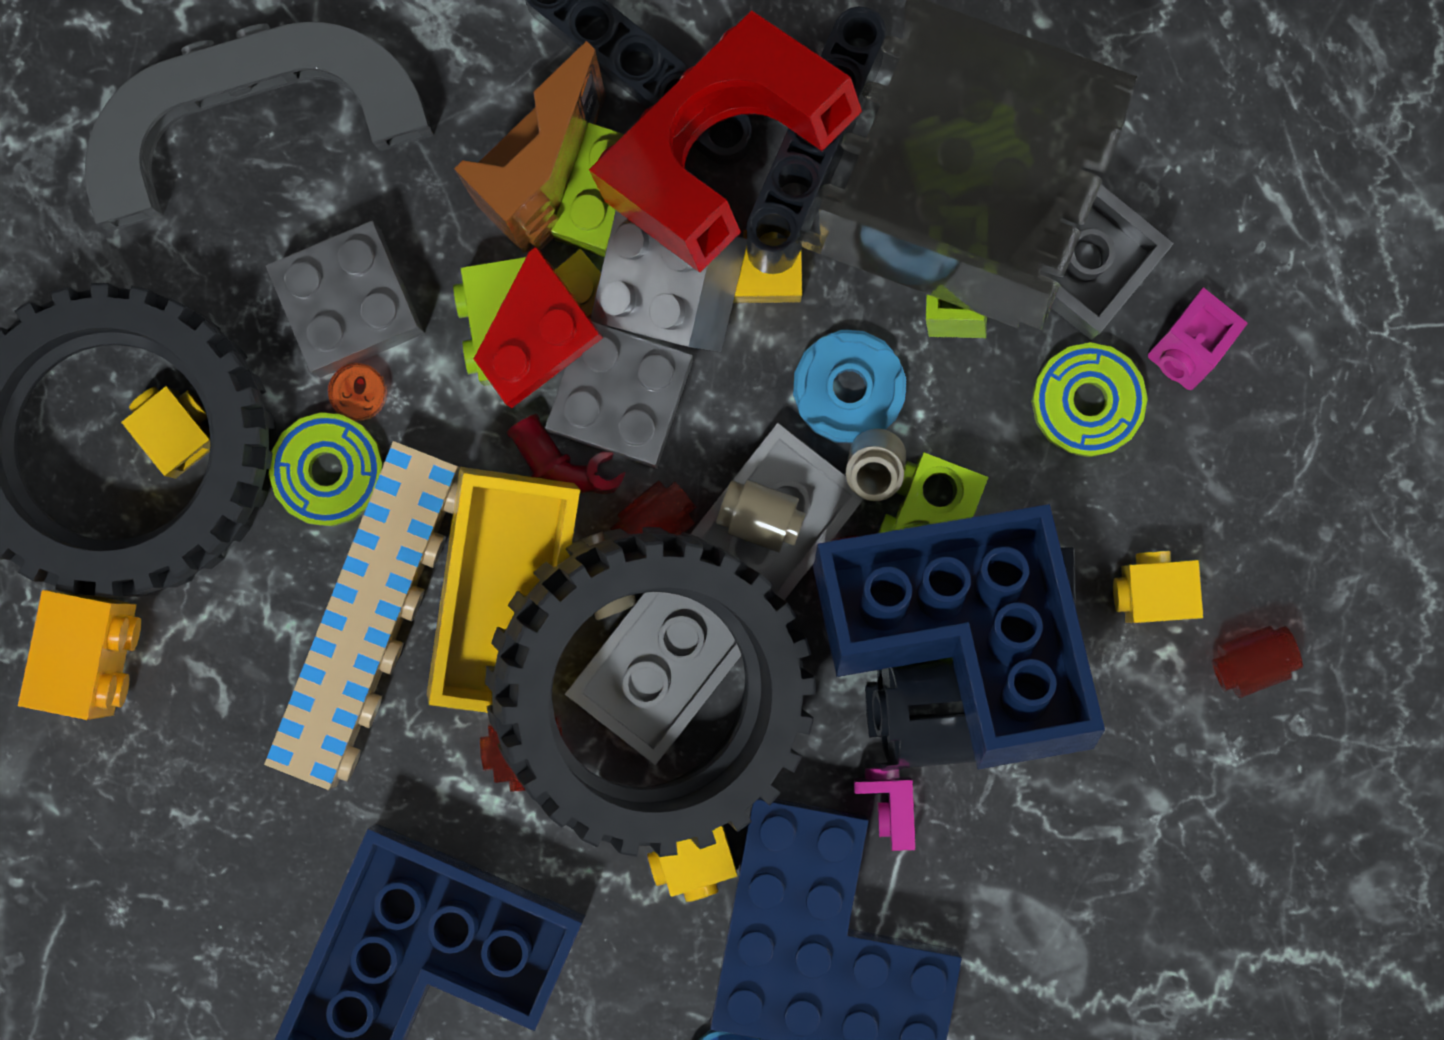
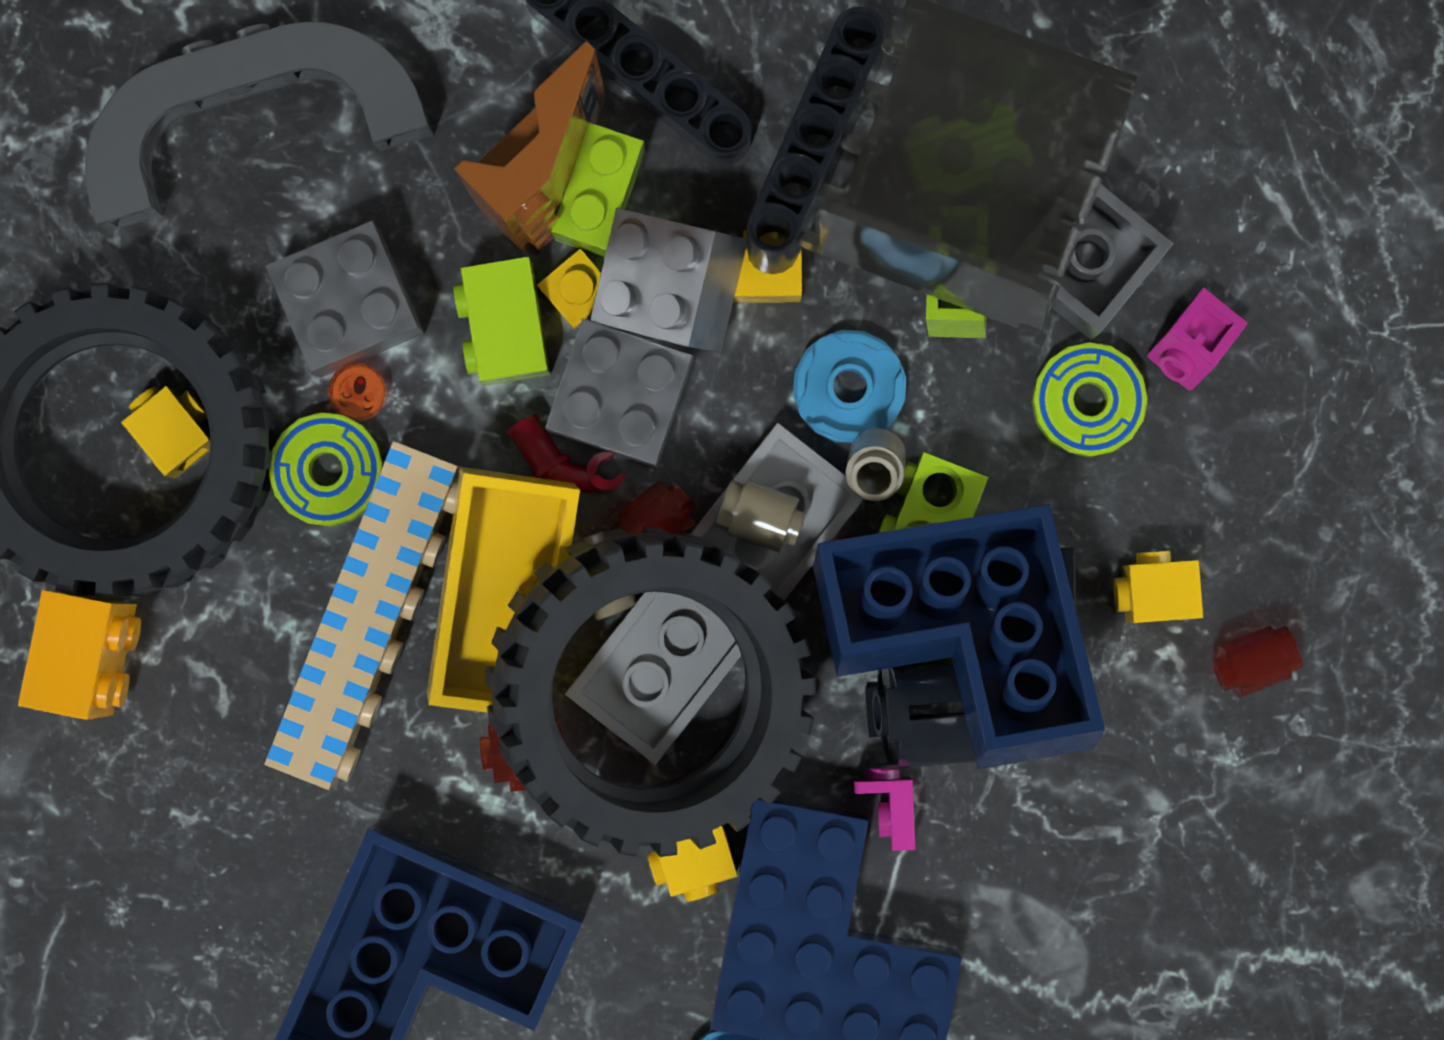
(534, 332): red wing -> none
(746, 73): red arch -> none

